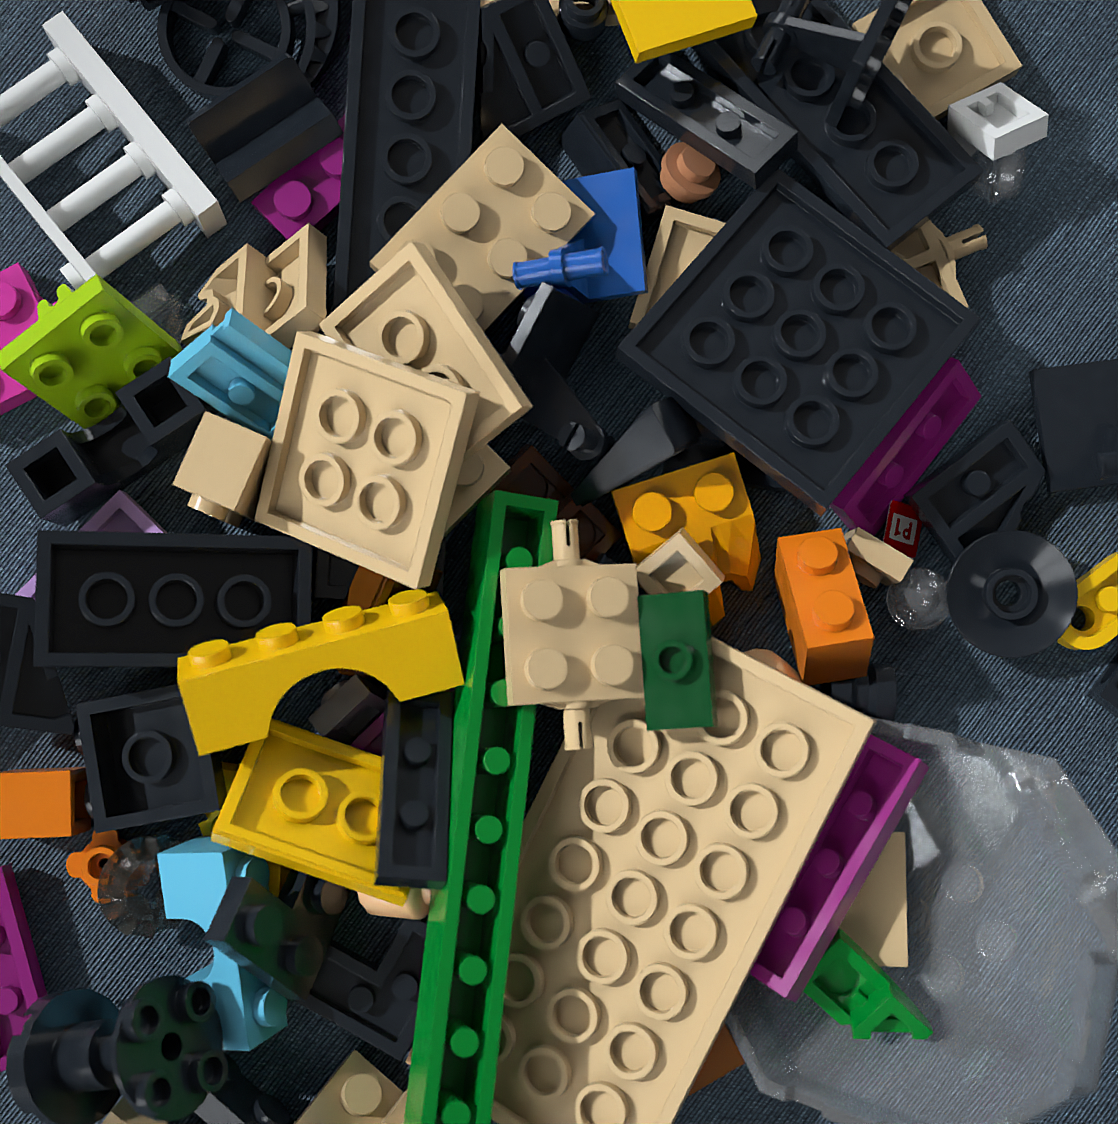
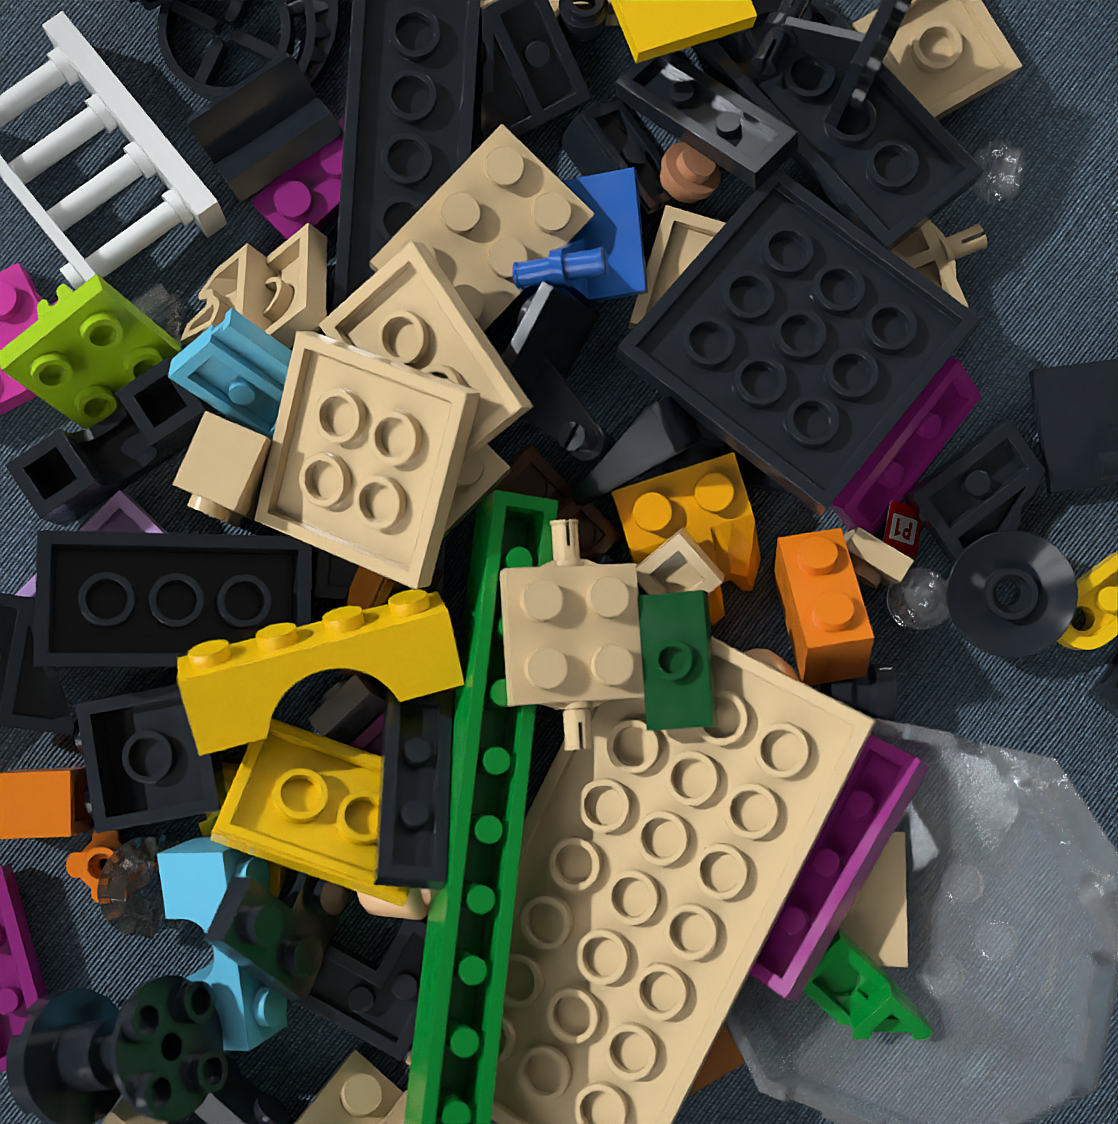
(996, 122): white bracket -> none

